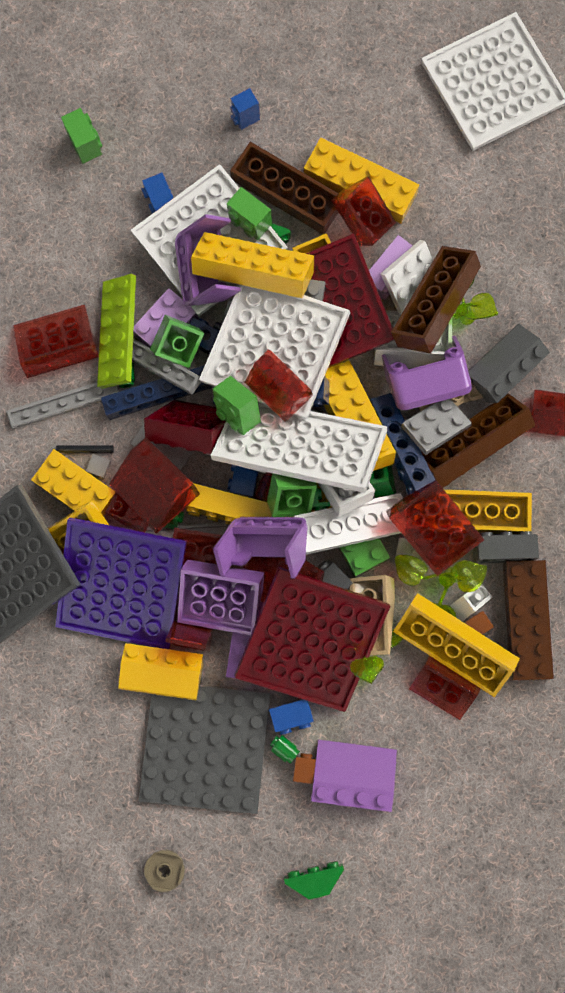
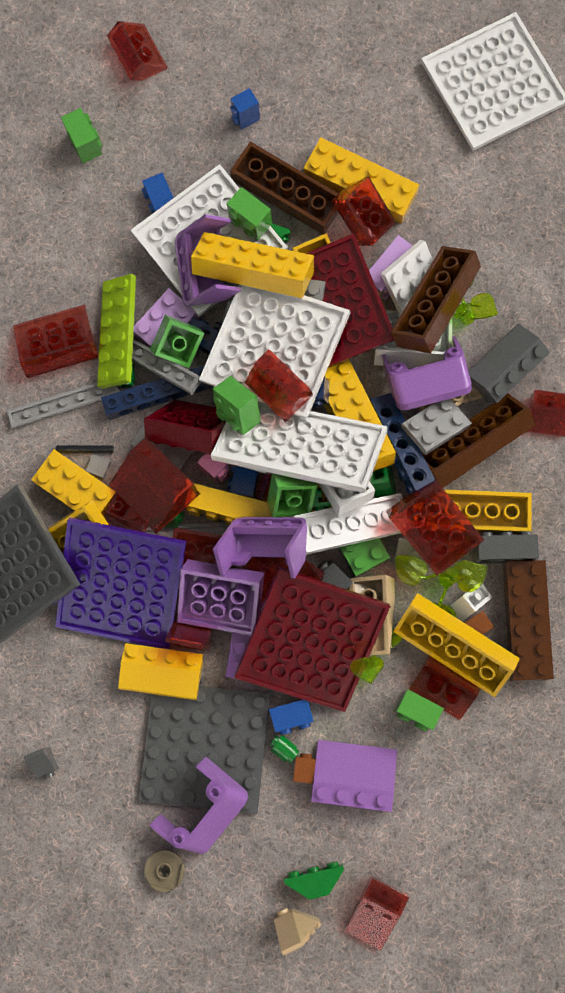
(42, 763): none -> dark grey slope
(136, 50): none -> clear red slope
(213, 469): none -> bright pink brick
(228, 801): none -> medium lavender windscreen
(294, 928): none -> tan wedge
(376, 913): none -> clear red slope
(419, 710): none -> bright green brick

